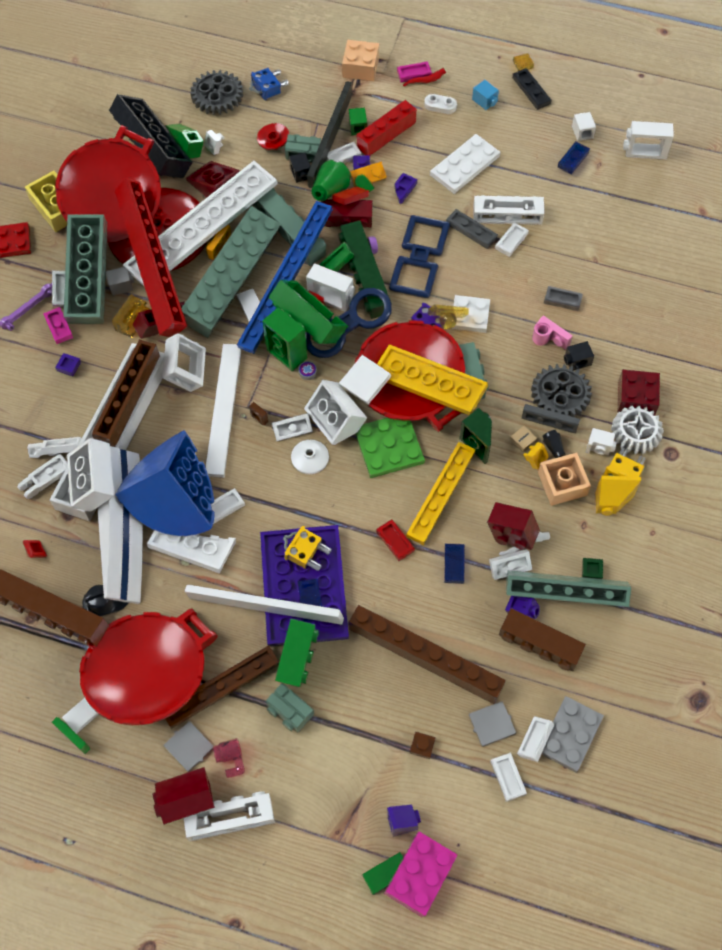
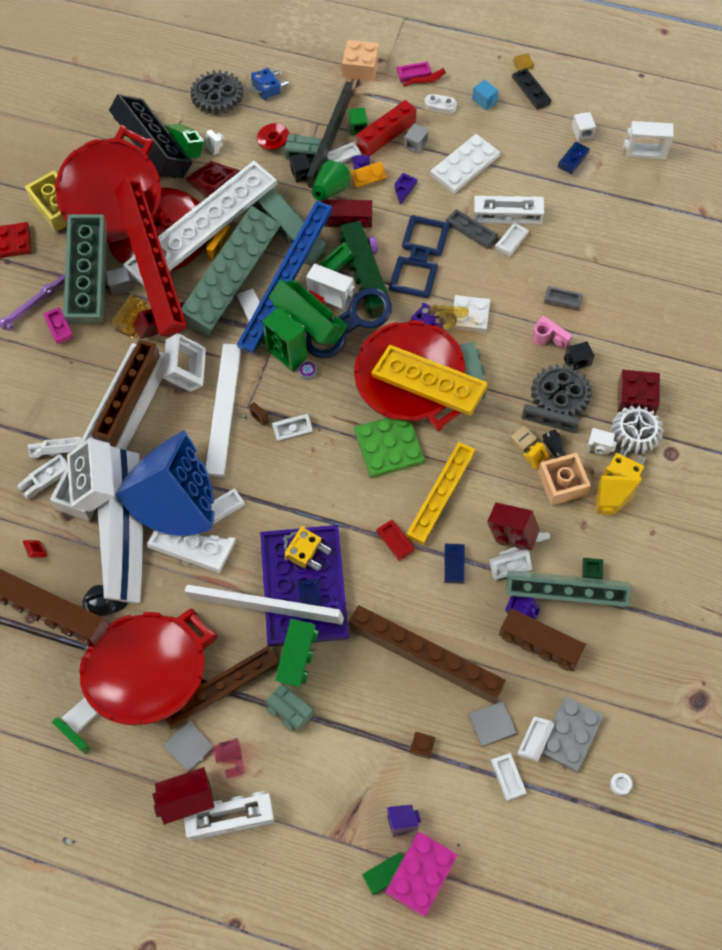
(58, 288): white tile -> none
(68, 364): dark purple plate -> none
(313, 463): white dish -> none
(334, 412): white slope -> none
(350, 195): red tile -> none
(363, 182): green tile -> none
(365, 379): white tile -> none
(416, 138): none -> light grey brick
(476, 433): dark green slope -> none
(621, 784): none -> white tile

